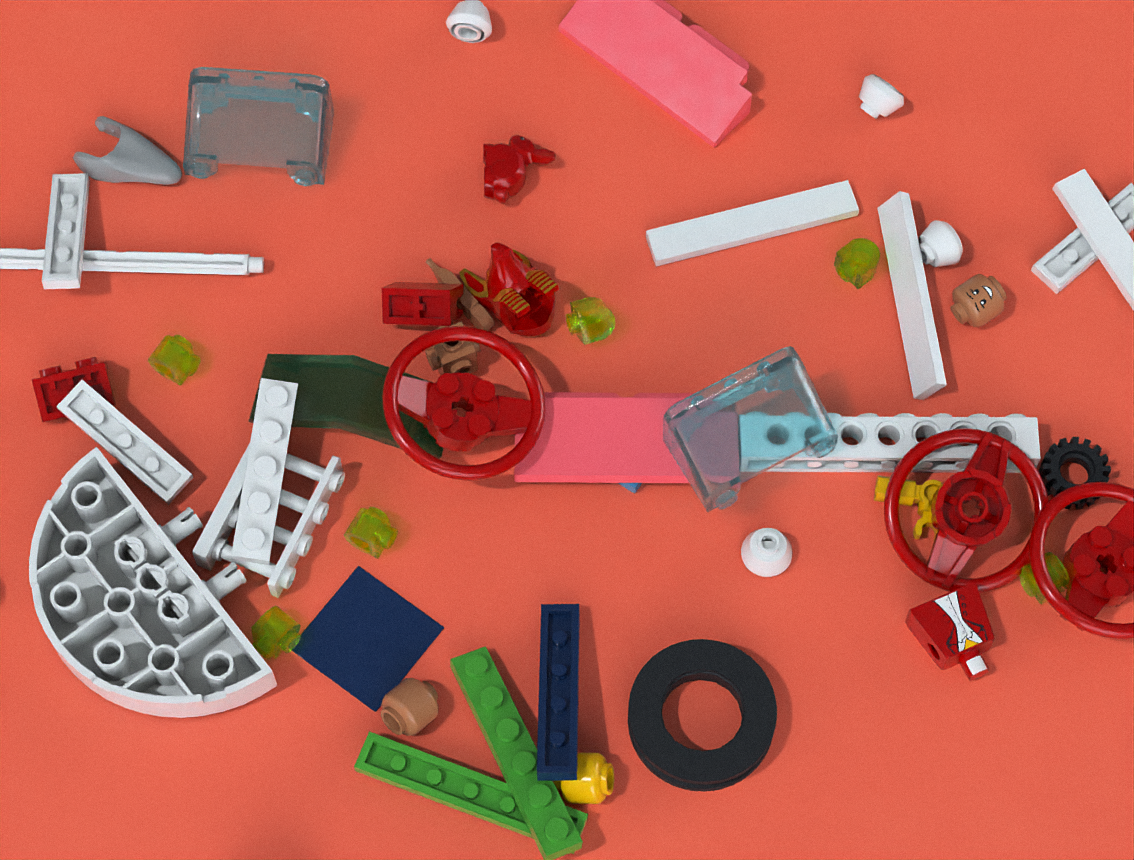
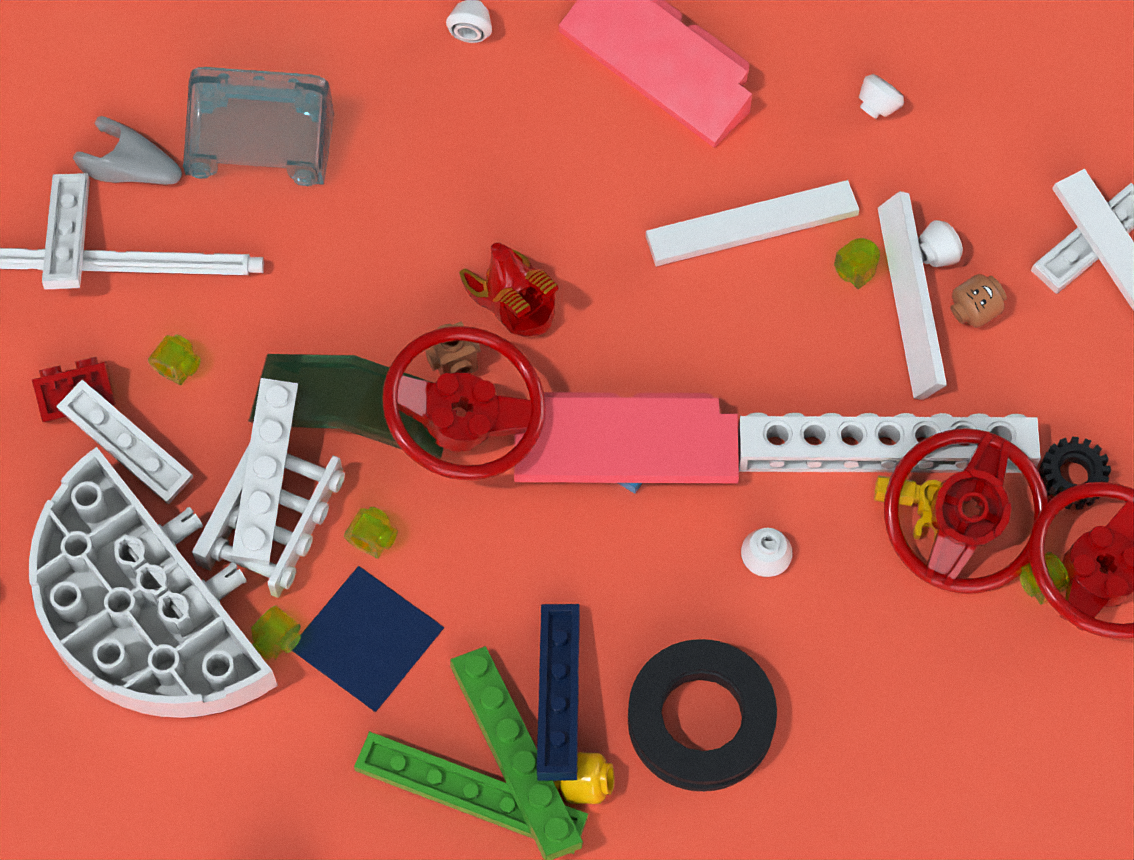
(409, 707): nougat head -> none
(421, 303): red hinge -> none
(471, 308): nougat piece -> none
(507, 166): red animal -> none
(590, 320): clear neon green plate -> none
(747, 426): clear light blue windscreen -> none
(954, 630): red torso -> none

